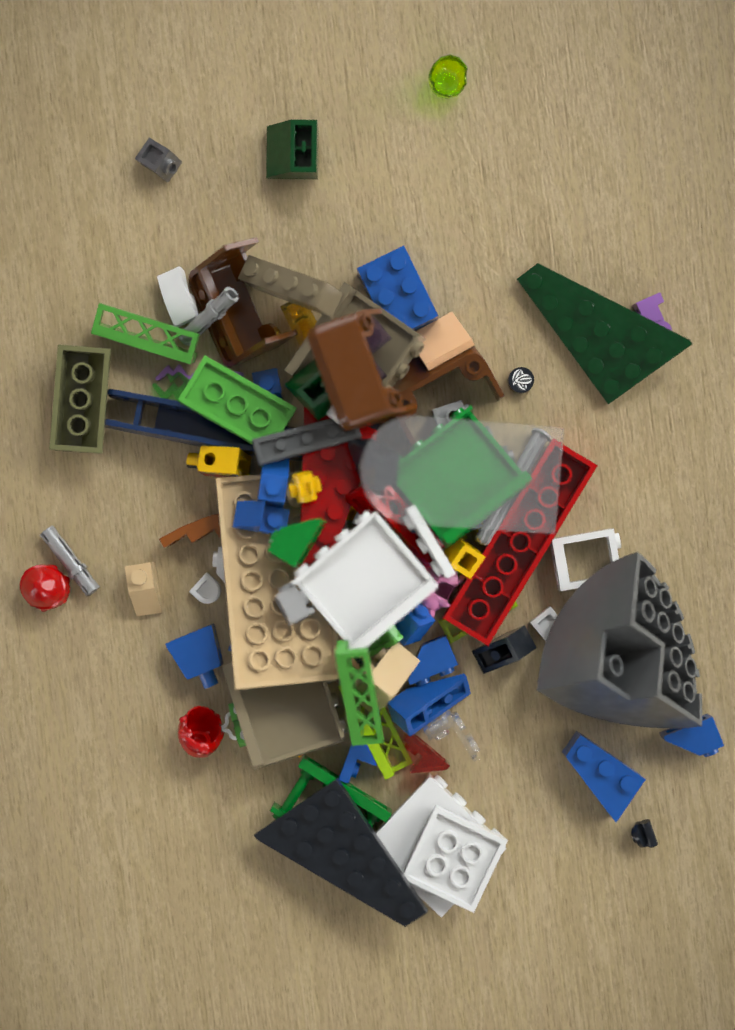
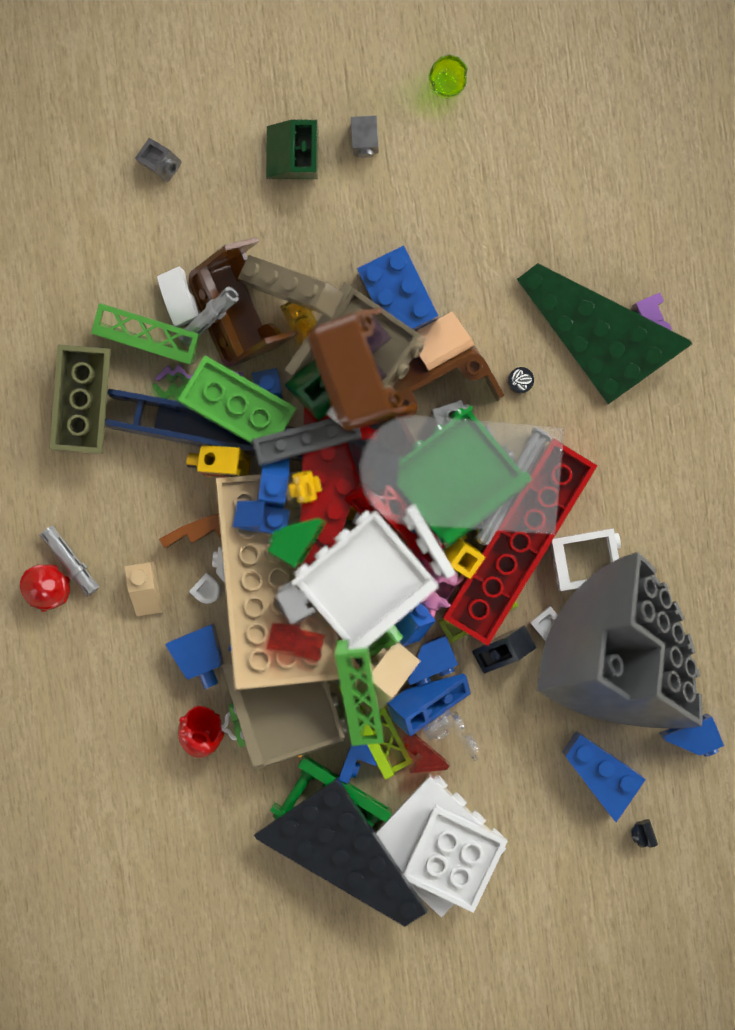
(295, 641): none -> clear red slope
(364, 136): none -> flat silver brick

